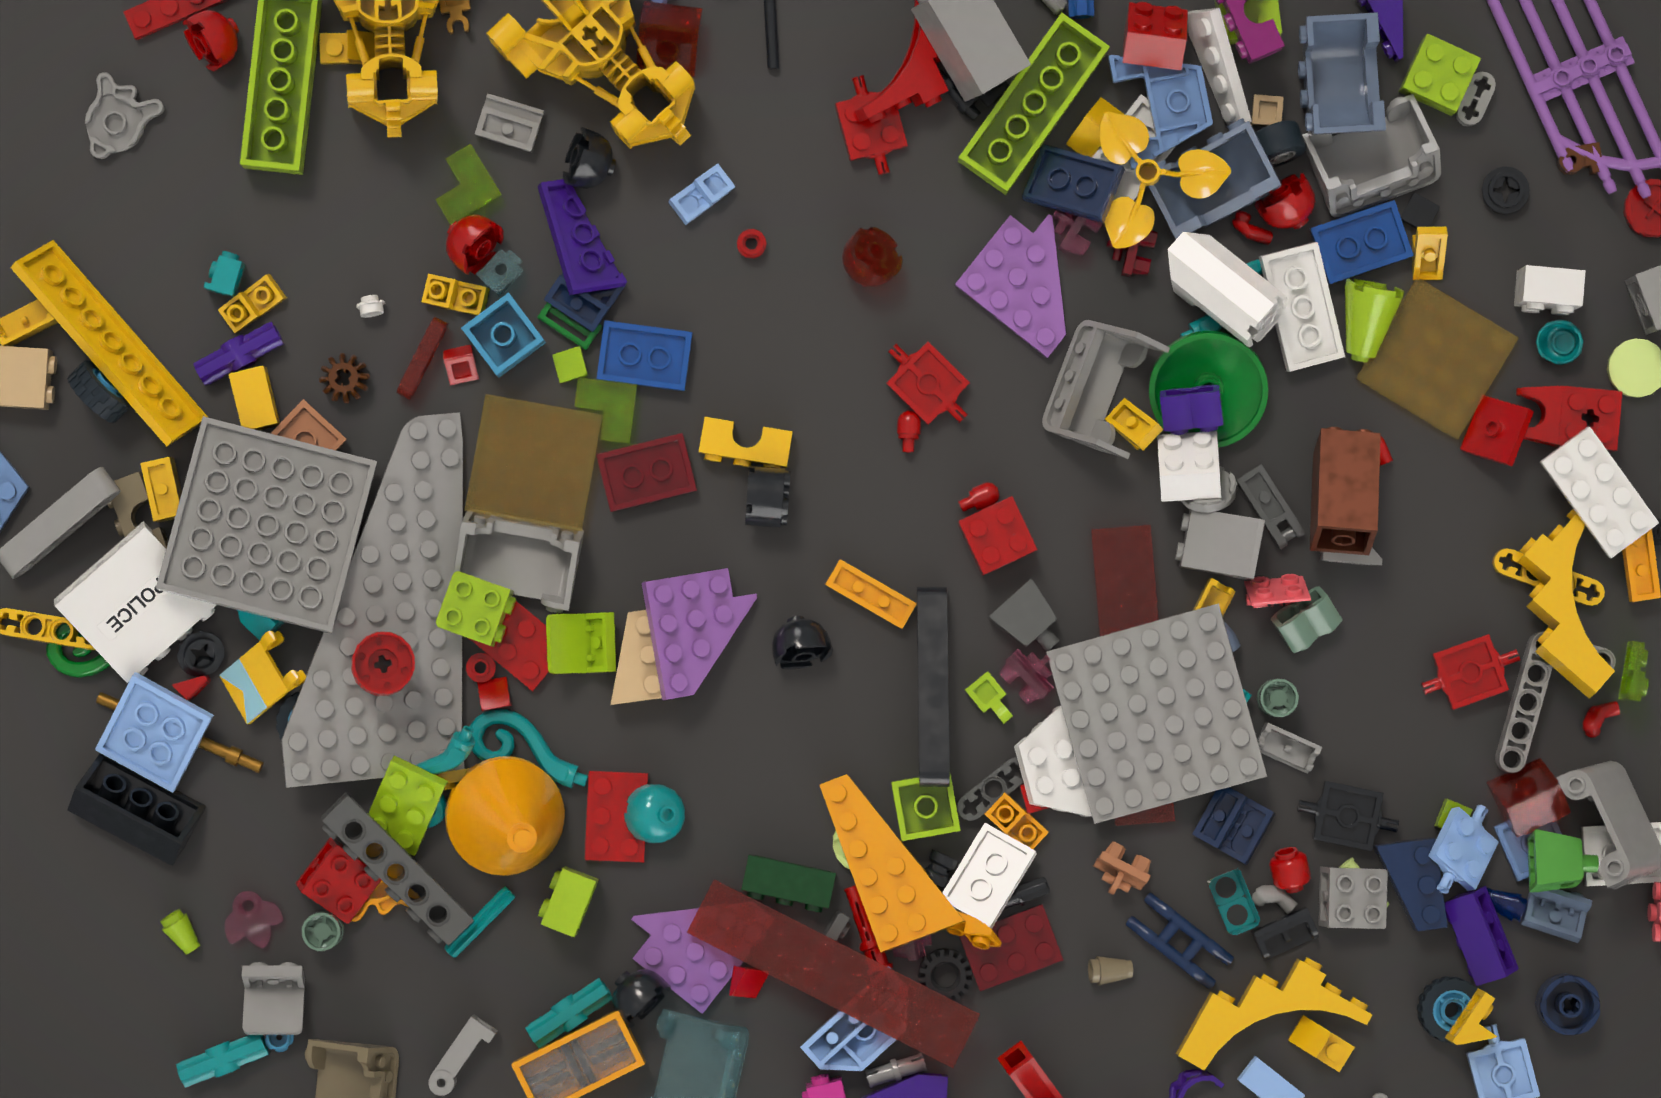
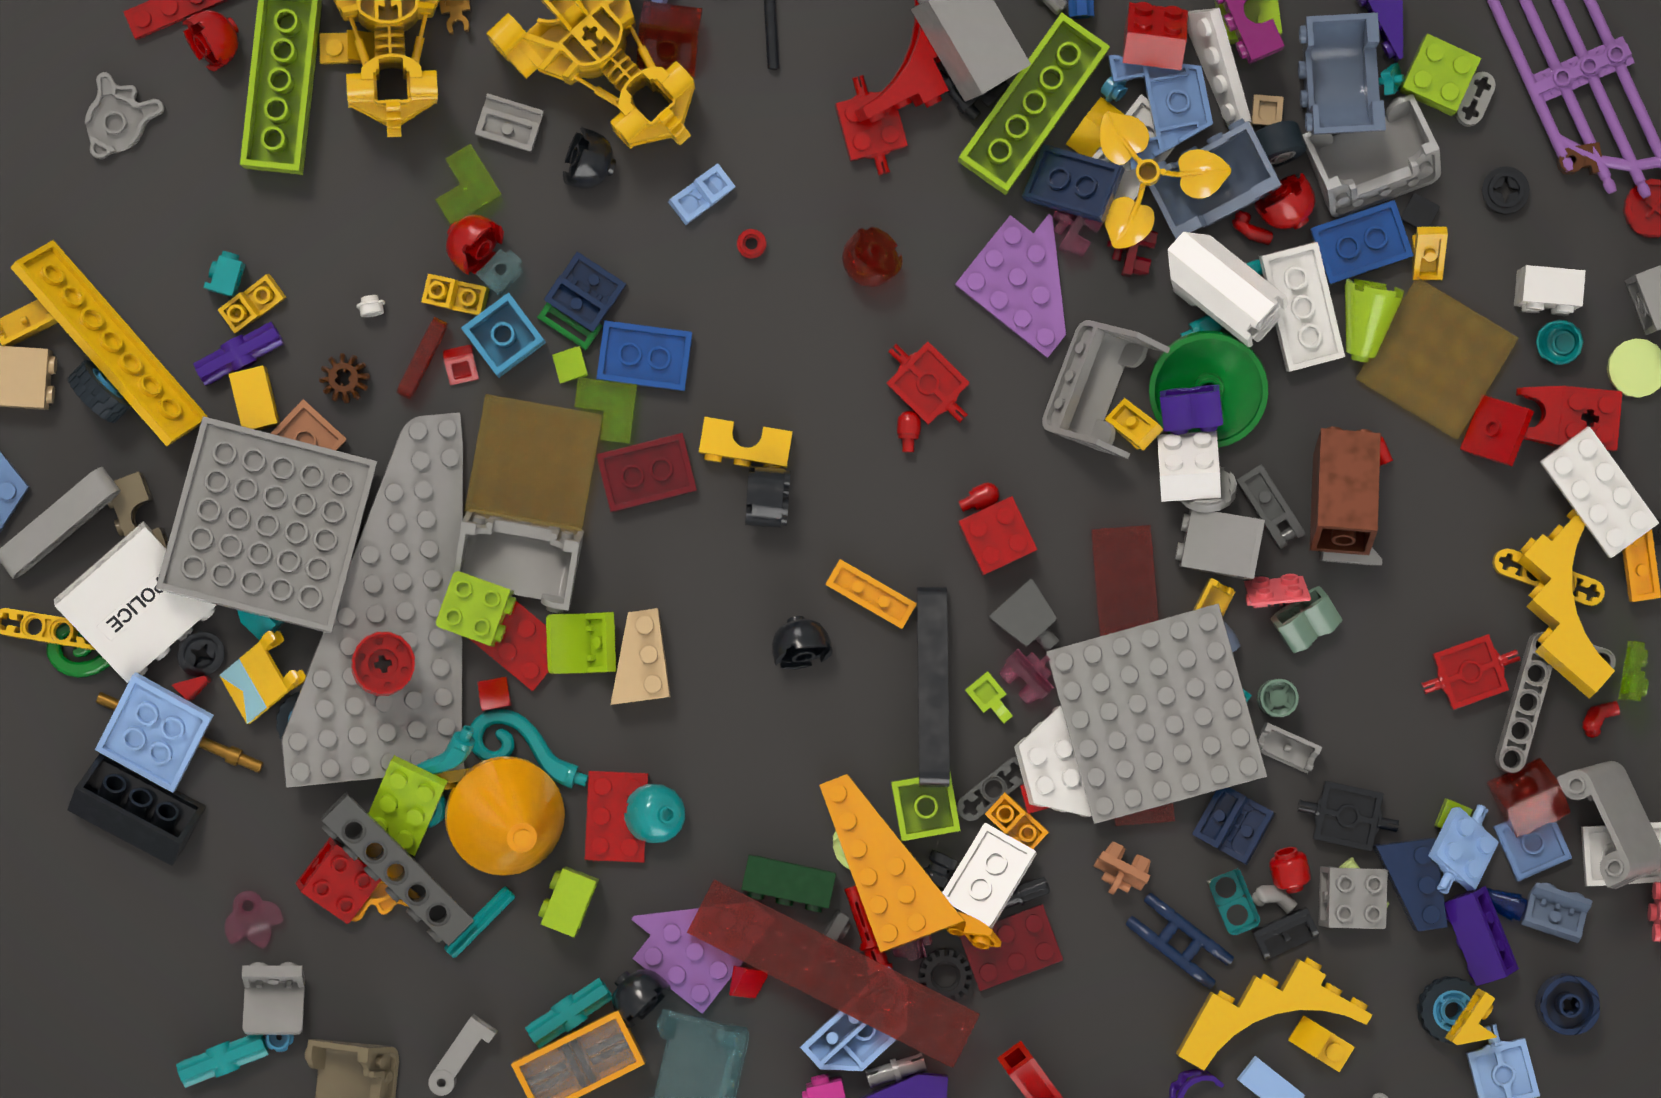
(162, 488): yellow panel -> none
(180, 931): lime cone -> none
(322, 931): sand green wheel -> none
(490, 667): red plate -> none
(577, 242): dark purple wing -> none
(690, 626): medium lavender wing -> none
(1108, 970): dark tan cone -> none
(1113, 90): none -> dark azure plate
(1391, 79): none -> teal piece
(1557, 861): bright green torso -> none

